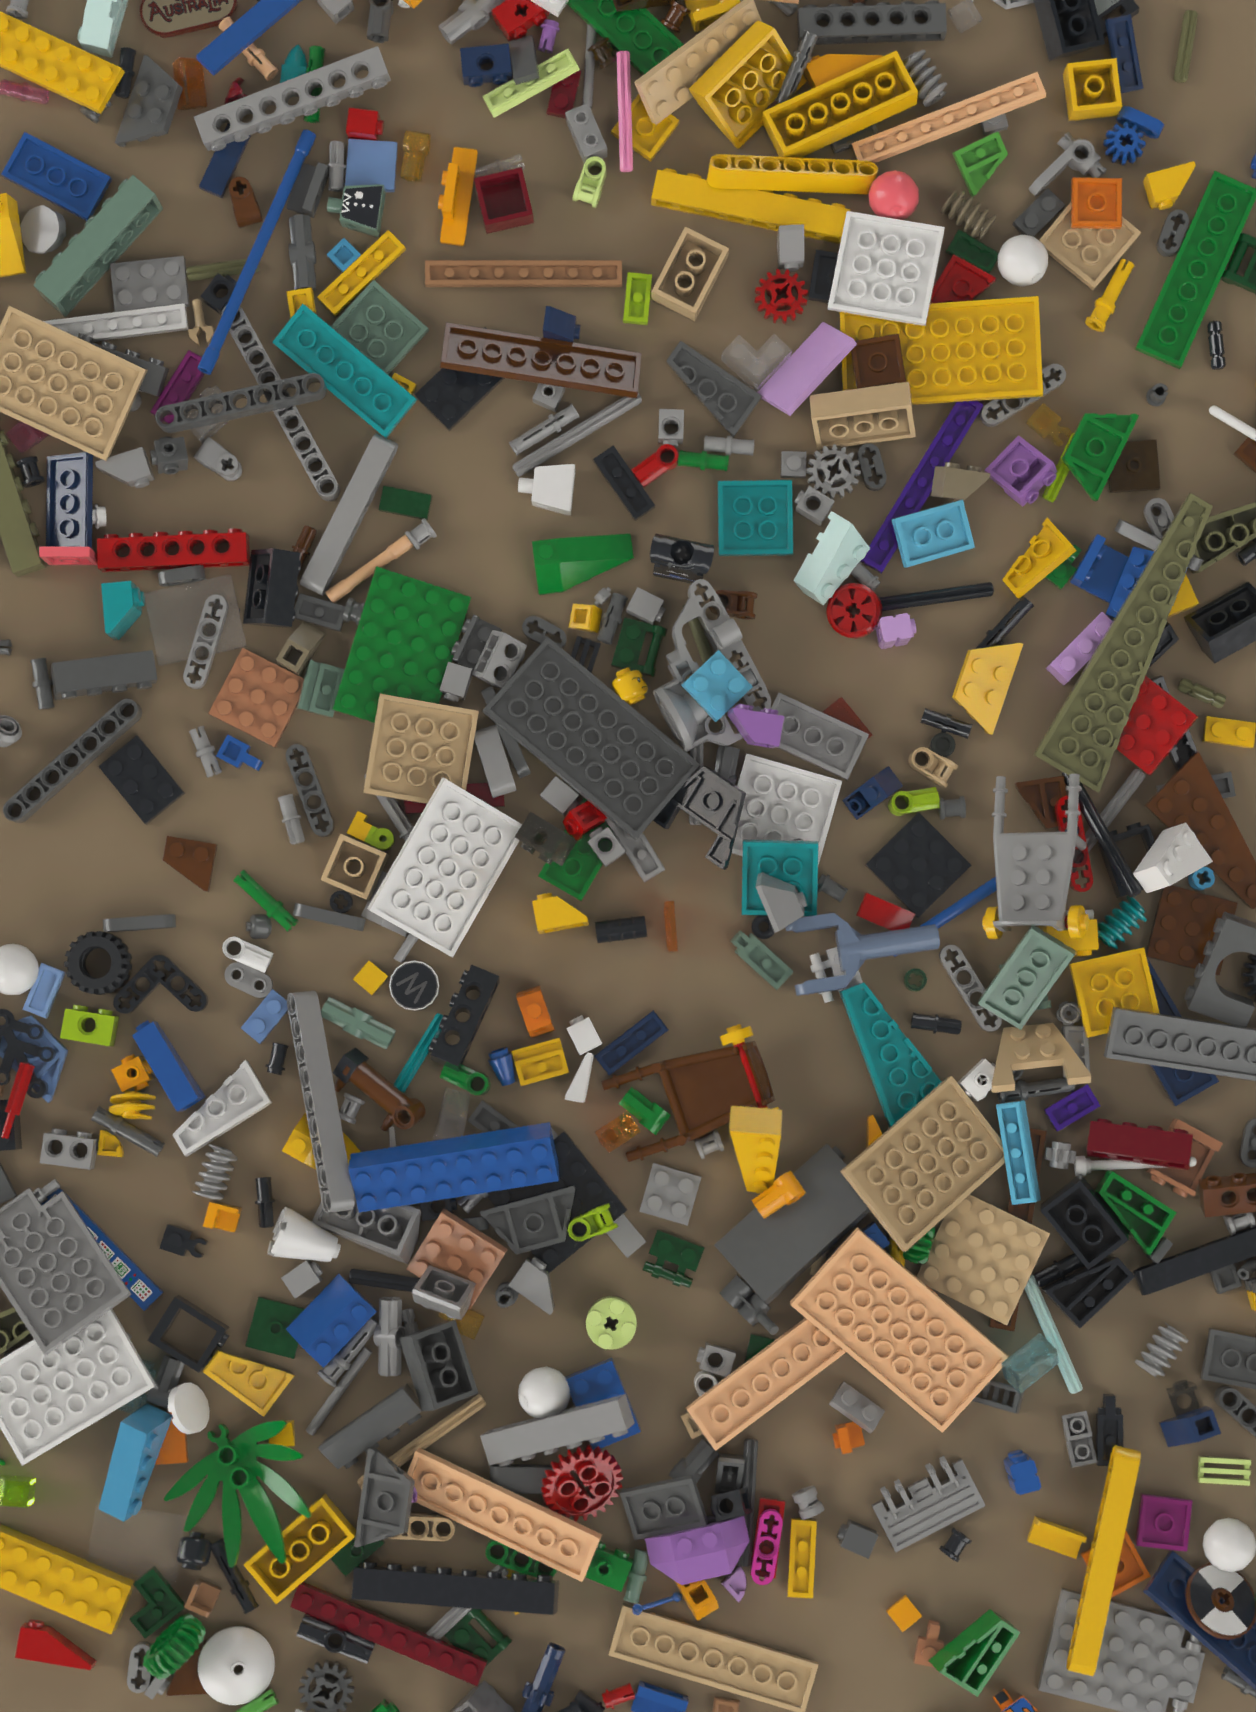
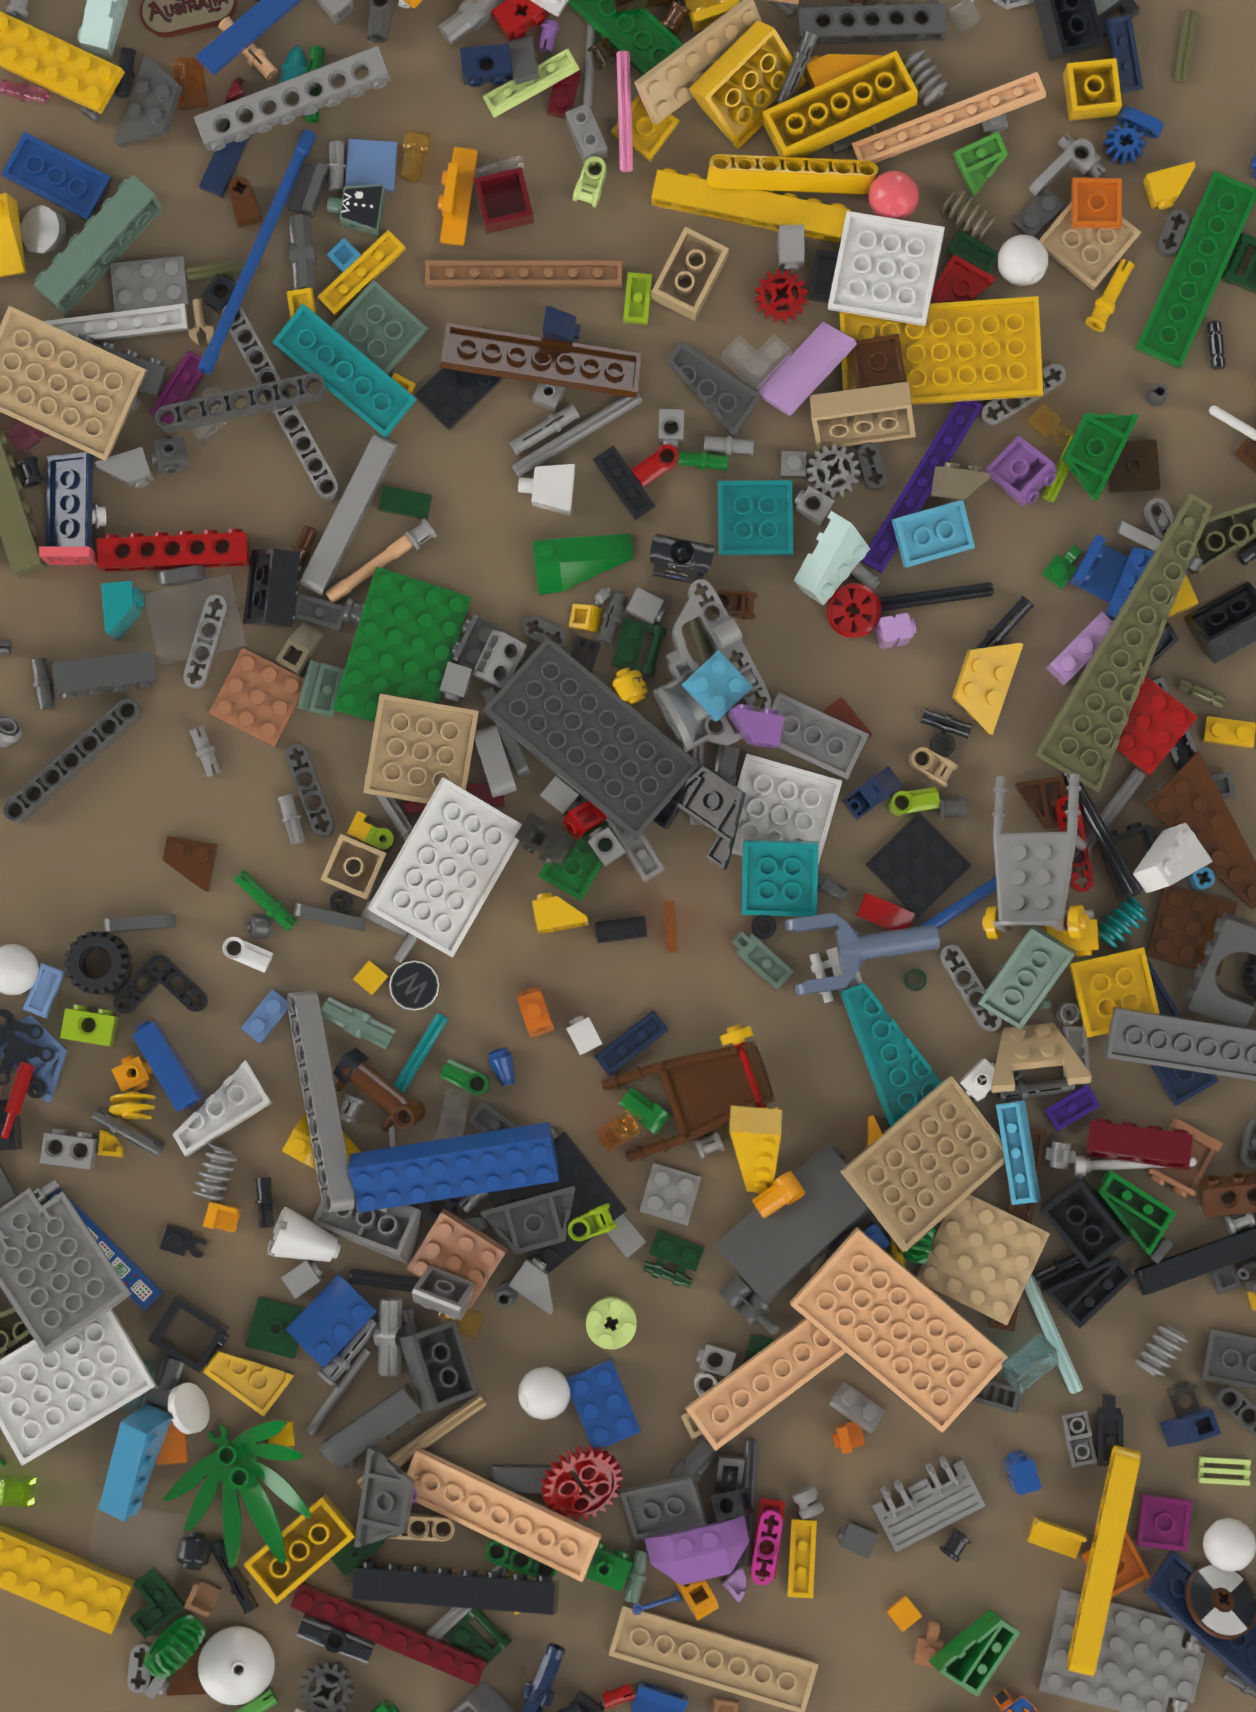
(46, 1645): red slope -> none
(141, 779): black plate -> none
(216, 458): light grey piece -> none
(236, 753): blue plate -> none
(248, 979): light grey plate -> none
(277, 1059): black pin -> none
(364, 124): red brick -> none
(454, 1055): black brick -> none
(540, 1061): yellow plate -> none
(558, 1430): light grey brick -> none
(579, 1086): white slope -> none
(780, 901): light grey slope -> none
(936, 1024): black axle -> none
(1041, 558): yellow wing -> none

